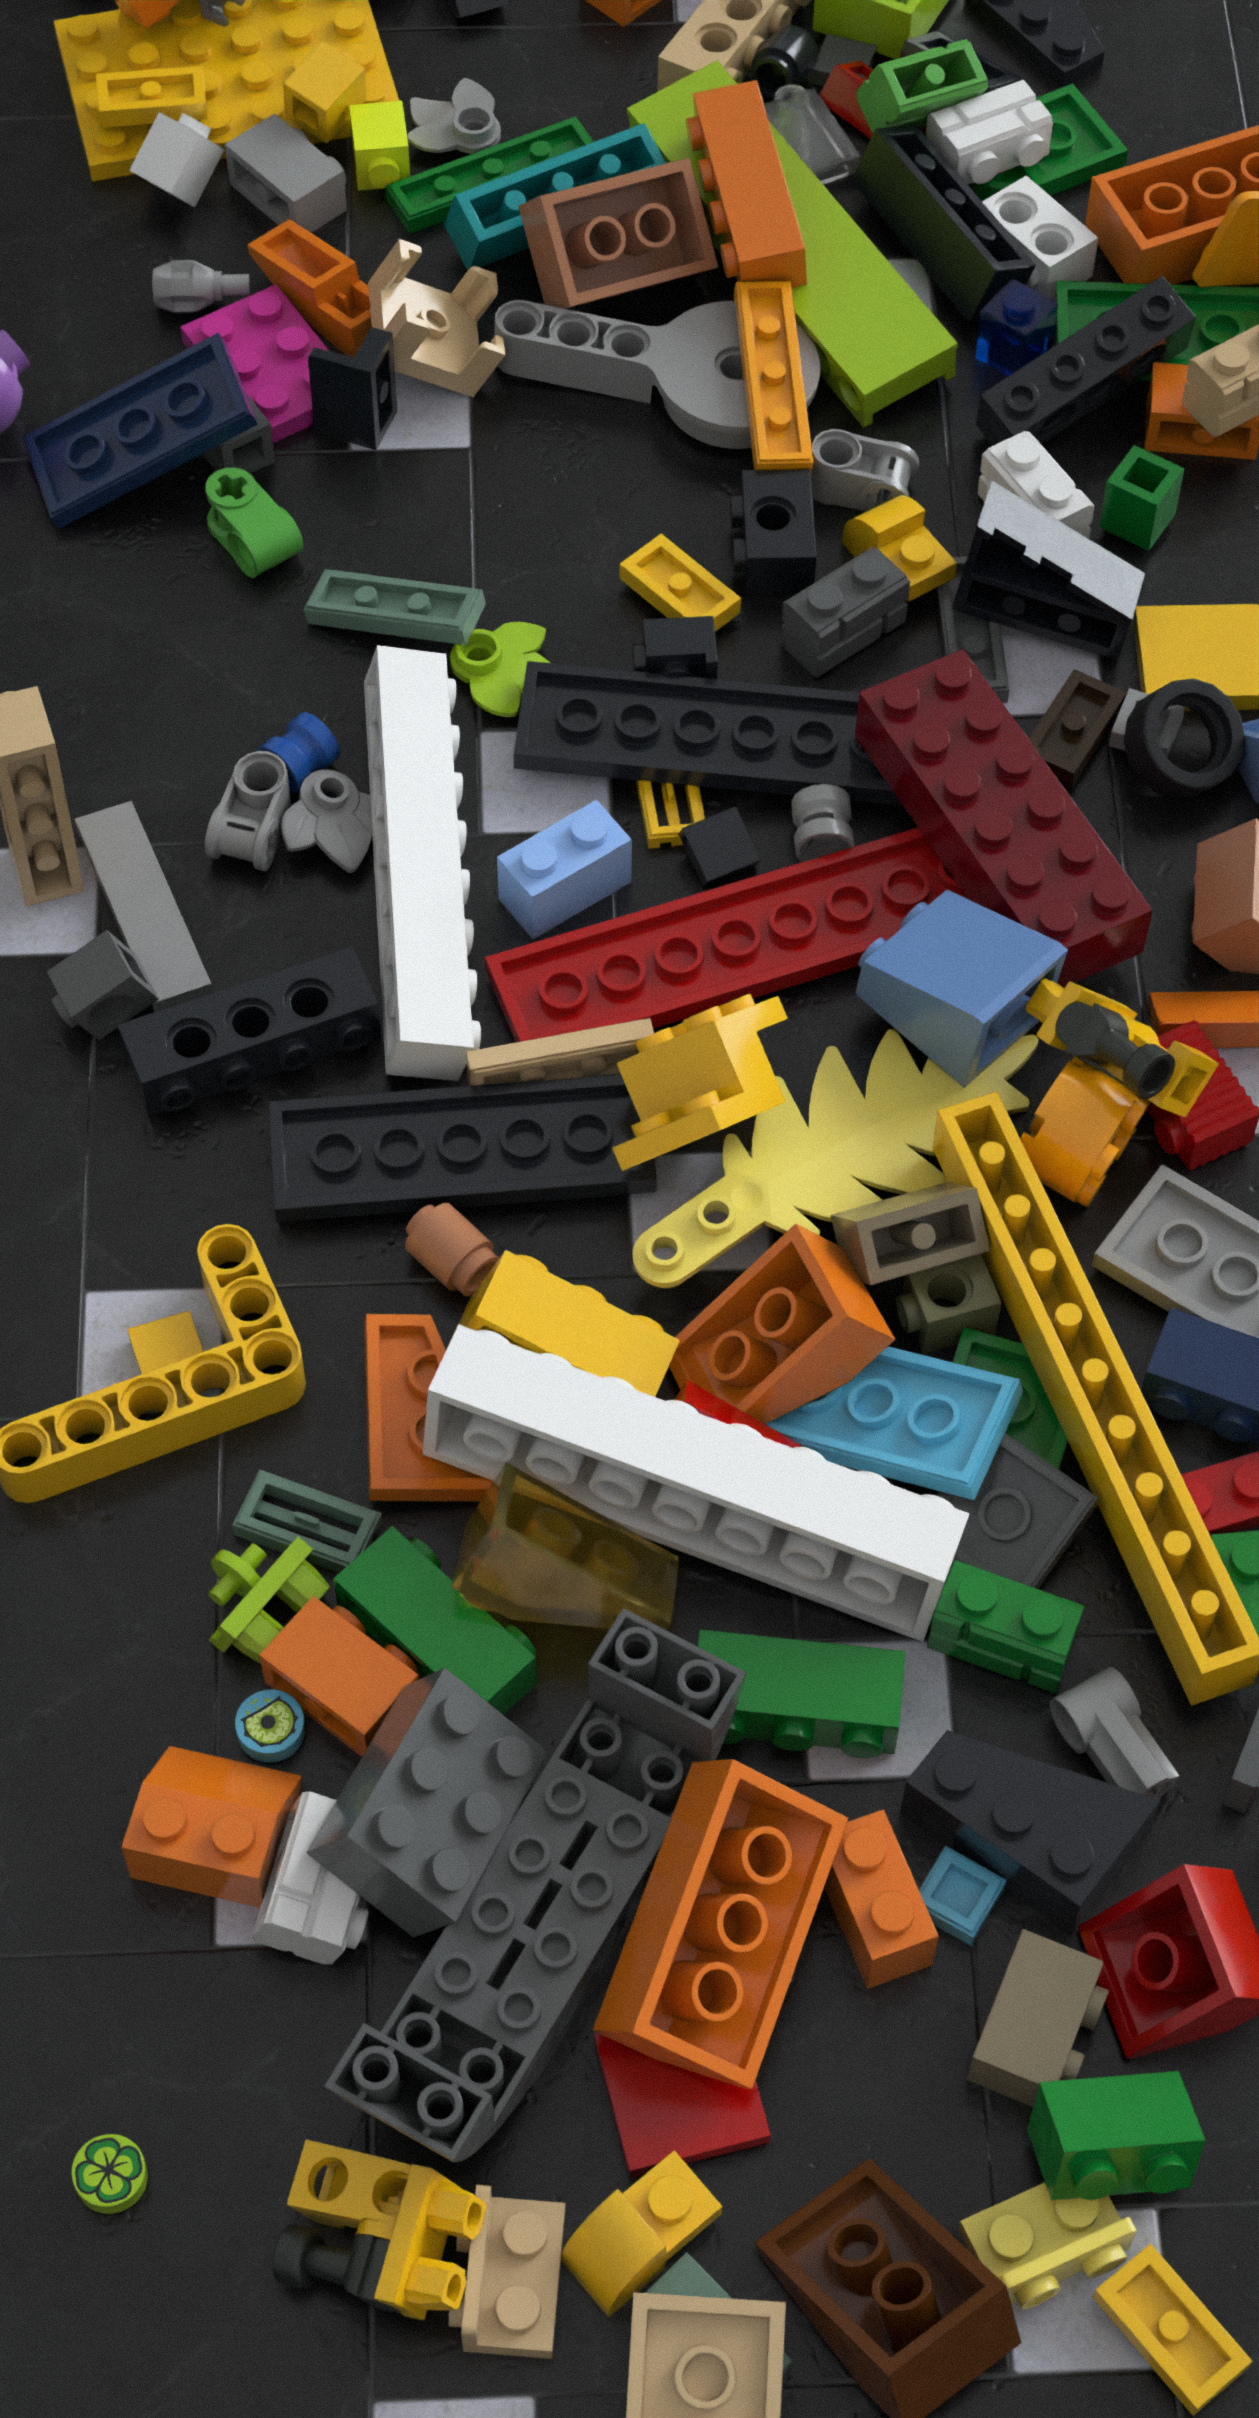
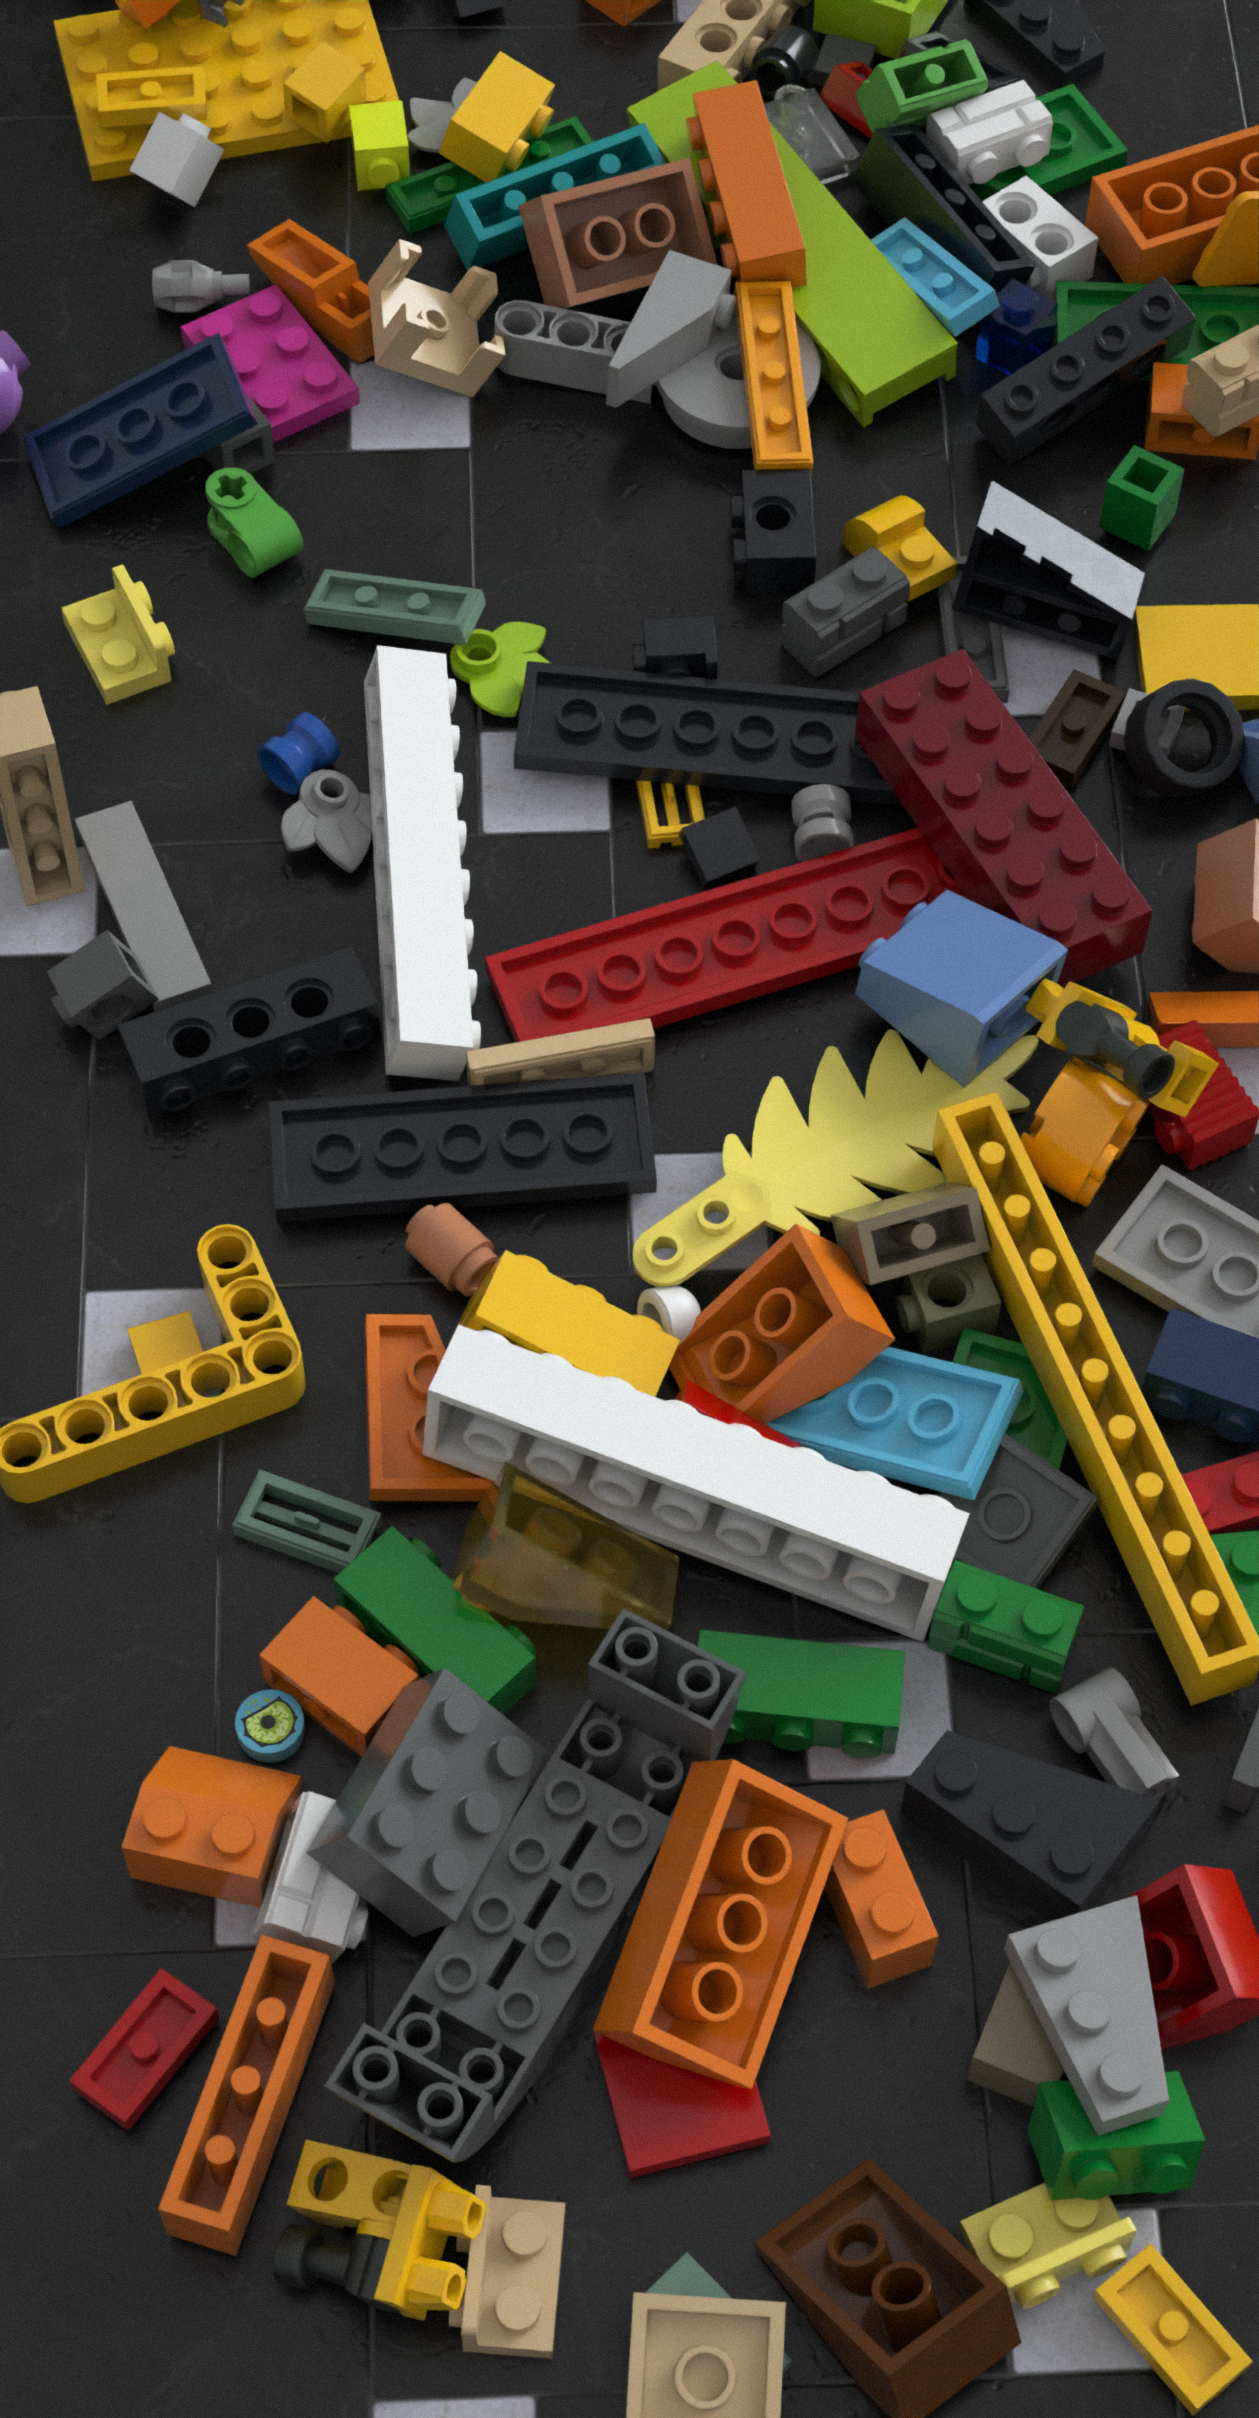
(109, 2173): tile -> none
(120, 639): none -> light yellow bracket
(144, 2049): none -> red plate
(247, 2095): none -> orange brick
(250, 820): light grey piece -> none
(286, 174): light grey brick -> none
(289, 1578): lime hips -> none
(355, 395): black panel -> none
(497, 119): none -> yellow brick
(564, 869): light blue brick -> none
(637, 2231): yellow brick -> none
(671, 324): none -> light grey slope
(671, 1308): none -> white piece
(678, 583): yellow plate -> none
(699, 1078): yellow bracket -> none
(855, 470): light grey piece -> none
(937, 277): none -> medium azure plate
(960, 1895): medium azure tile -> none
(1033, 475): white brick -> none
(1097, 2009): none -> light grey wing

